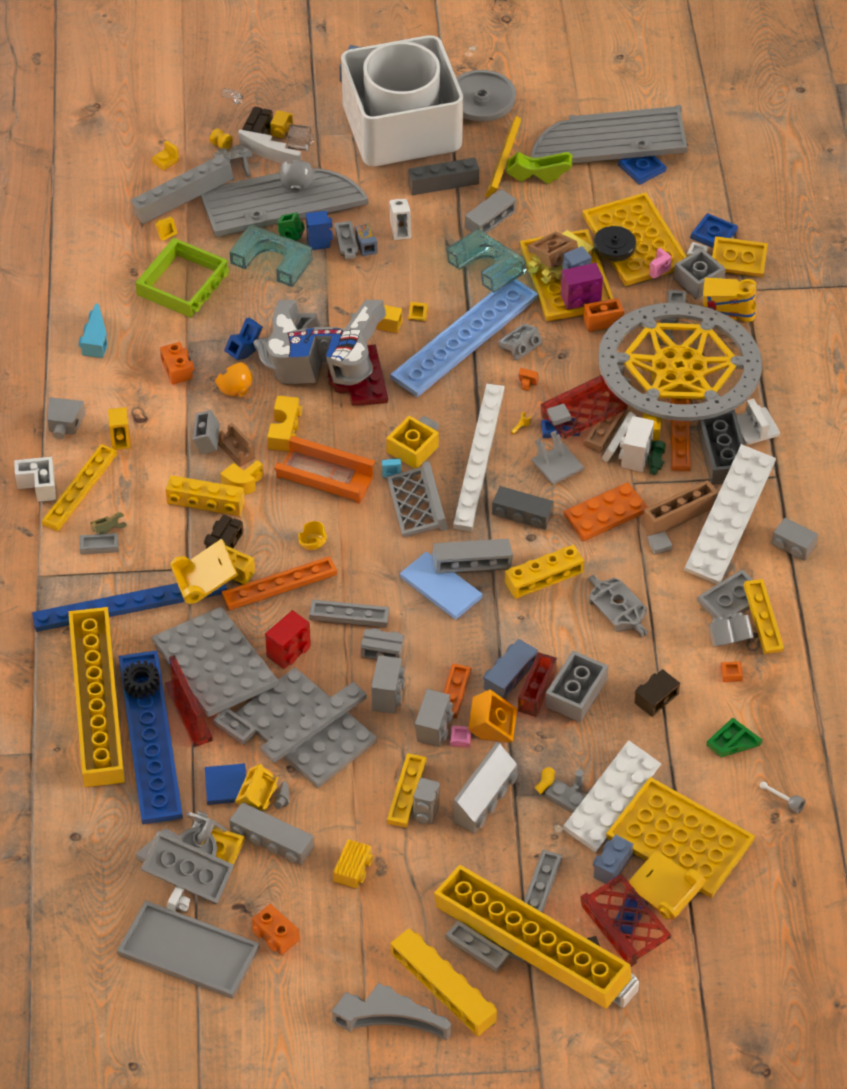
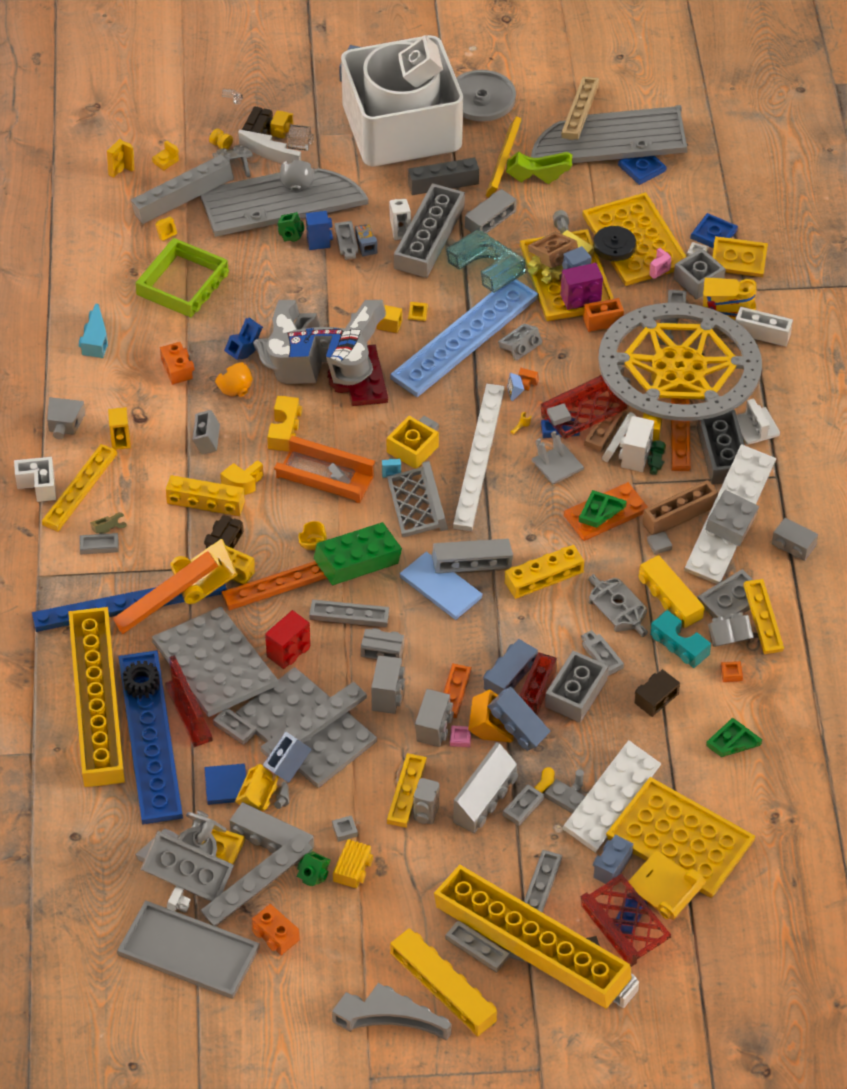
(120, 156): none -> yellow bracket
(165, 592): none -> orange tile
(236, 445): medium nougat hinge -> none
(256, 880): none -> light grey plate
(257, 240): clear light blue arch -> none
(287, 757): none -> sand blue brick
(313, 868): none -> green brick
(338, 474): none -> light grey plate
(344, 828): none -> light grey plate
(357, 553): none -> green brick
(420, 61): none -> white brick
(429, 230): none -> light grey brick
(514, 386): none -> light blue slope
(518, 719): none -> sand blue brick
(522, 507): dark grey brick -> none
(523, 805): none -> light grey plate
(561, 220): none -> light grey piece
(580, 108): none -> tan plate
(600, 508): none -> green wing
(601, 651): none -> light grey hinge
(671, 591): none -> yellow brick
(690, 650): none -> teal arch
(732, 517): none -> light grey brick
(765, 326): none -> white brick
(795, 803): hinge -> none

